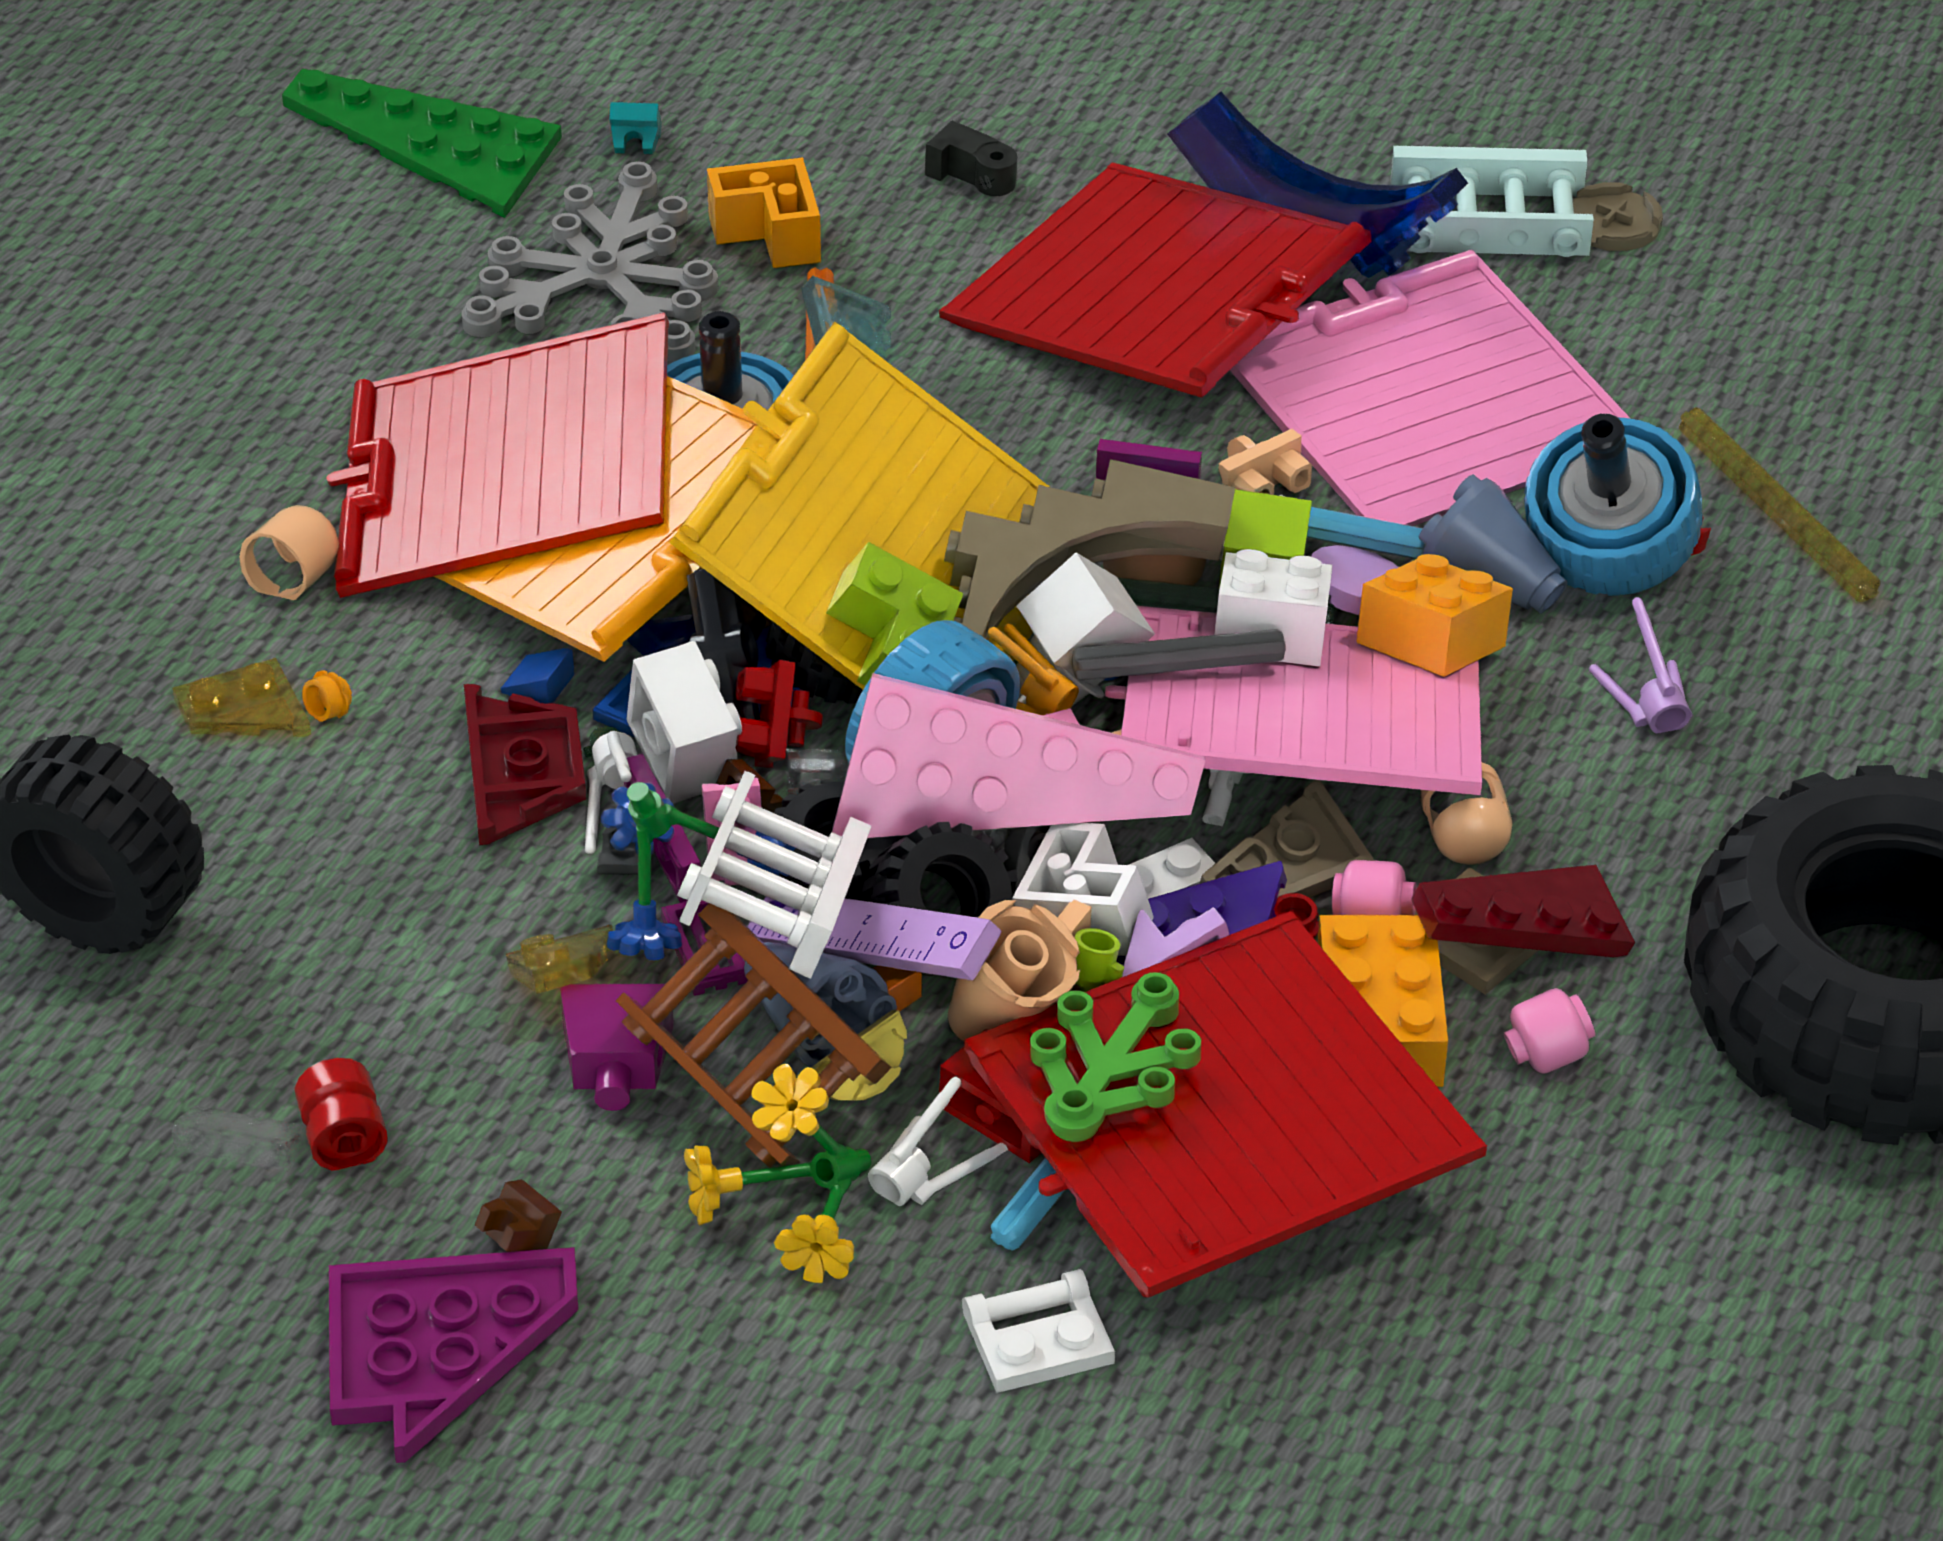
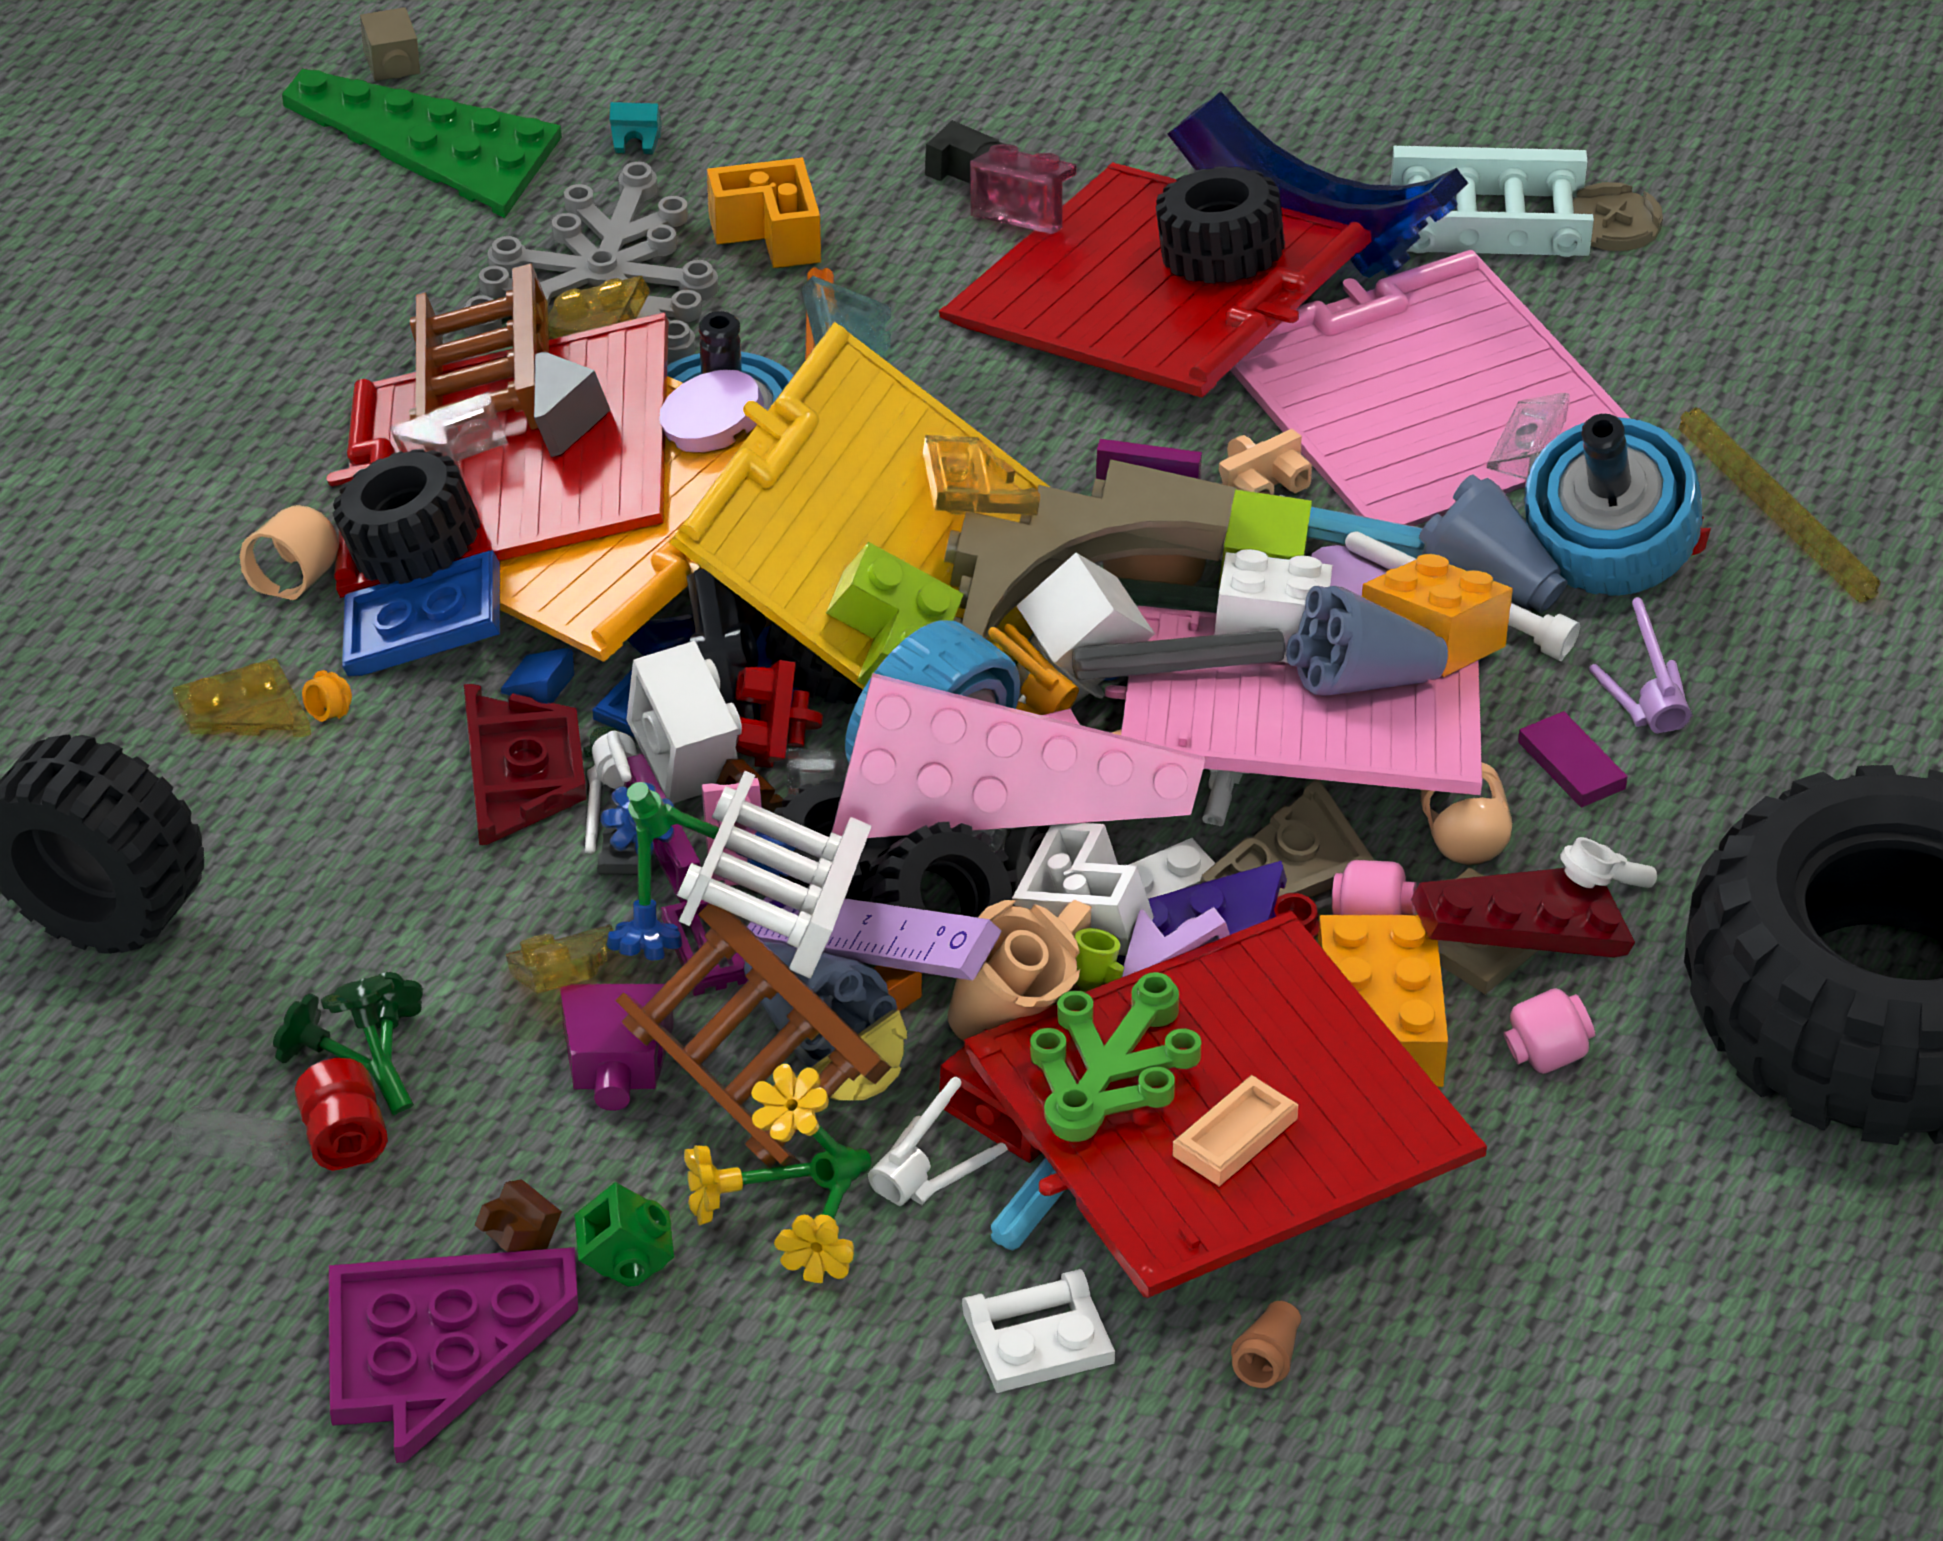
(372, 1002): none -> dark green plant
(390, 44): none -> dark tan brick
(406, 516): none -> black tyre
(422, 617): none -> blue tile
(454, 430): none -> clear slope
(525, 332): none -> dark orange fence
(565, 401): none -> dark grey slope
(597, 306): none -> clear yellow wing
(624, 1235): none -> green brick
(709, 410): none -> tile
(971, 479): none -> clear yellow wing
(1019, 187): none -> clear pink bracket
(1220, 224): none -> black tyre
(1235, 1130): none -> light nougat tile
(1266, 1348): none -> nougat cone
(1360, 646): none -> sand blue cone
(1527, 433): none -> clear slope
(1553, 634): none -> white piece
(1572, 759): none -> magenta tile
(1596, 864): none -> white plate

